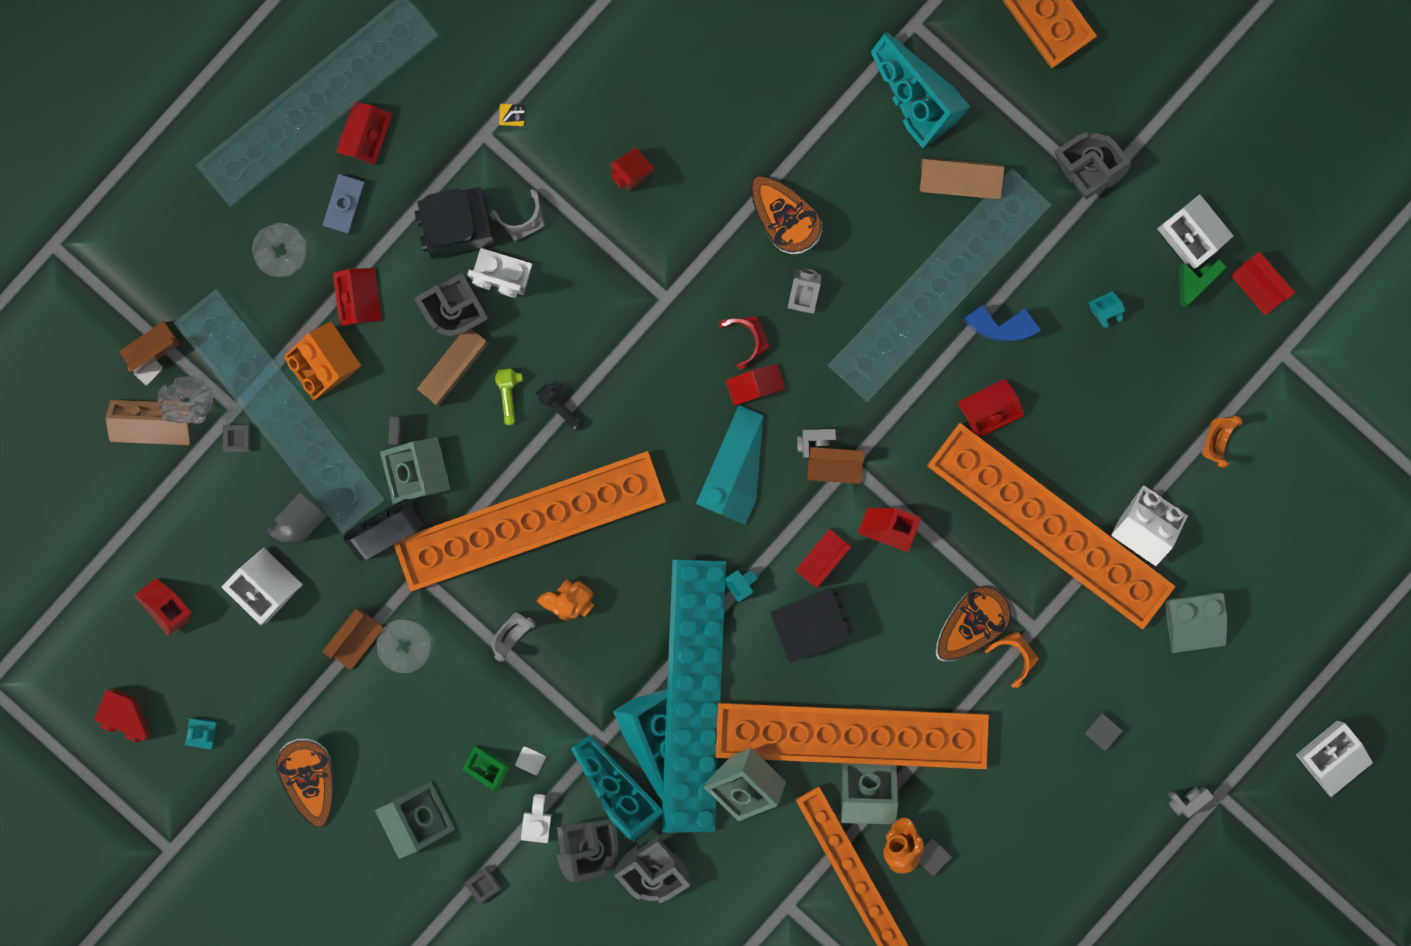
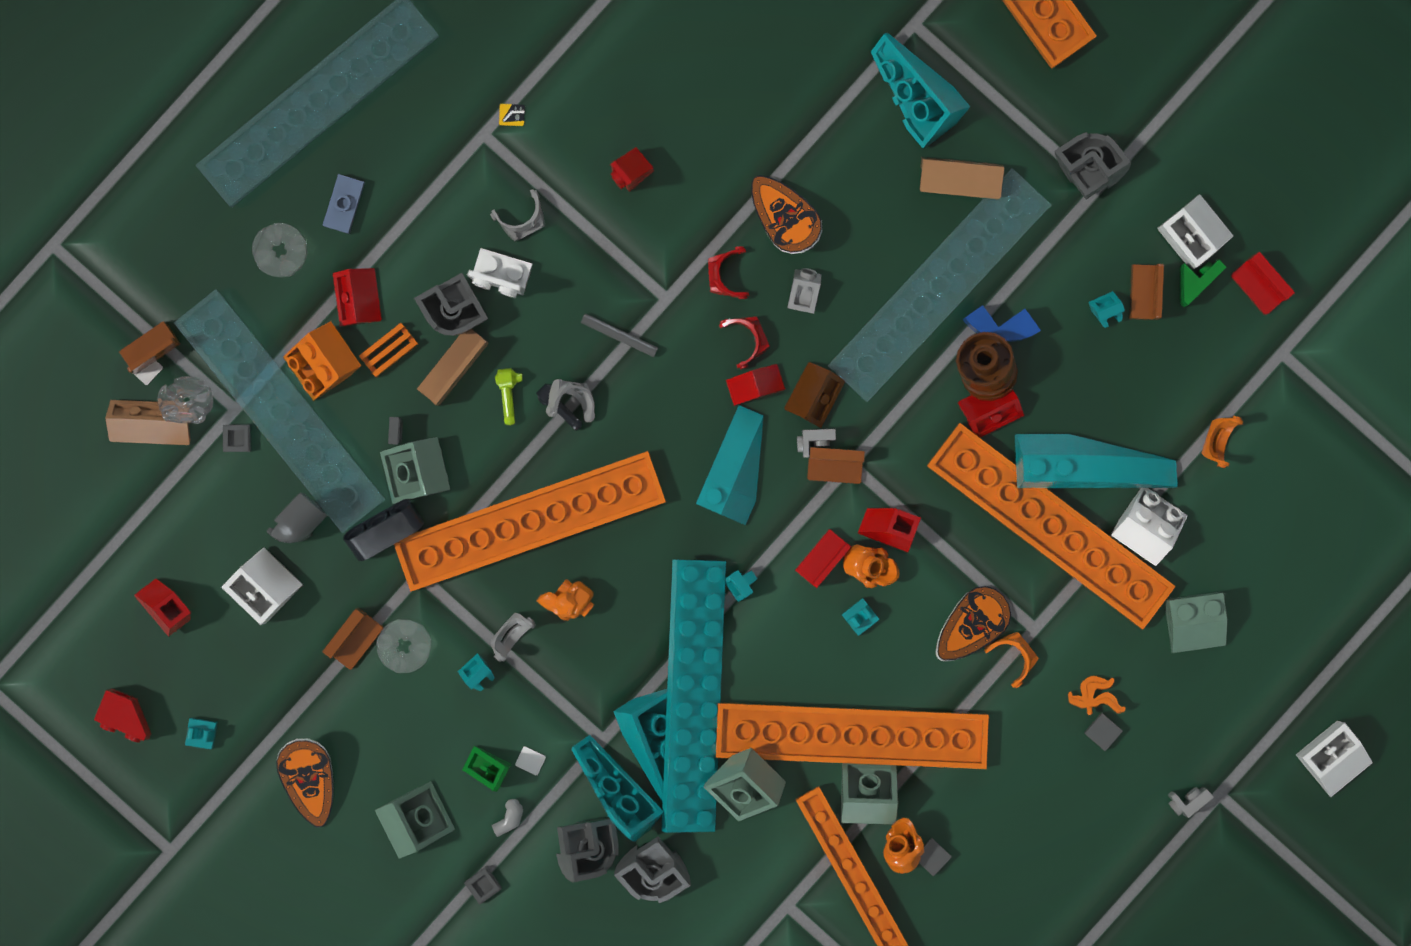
(364, 133): red panel -> none
(370, 363): none -> orange tile
(454, 222): black brick -> none
(475, 671): none -> teal tile
(512, 818): none -> light grey arm
(535, 823): white plate -> none
(578, 390): none -> light grey helmet
(619, 335): none -> dark grey bar
(716, 284): none -> red helmet
(811, 625): black brick -> none
(815, 394): none -> reddish brown panel
(860, 616): none -> teal tile
(870, 566): none -> orange head
(987, 366): none -> reddish brown wheel
(1087, 463): none -> teal wedge
(1088, 689): none -> orange piece
(1146, 292): none -> dark orange panel

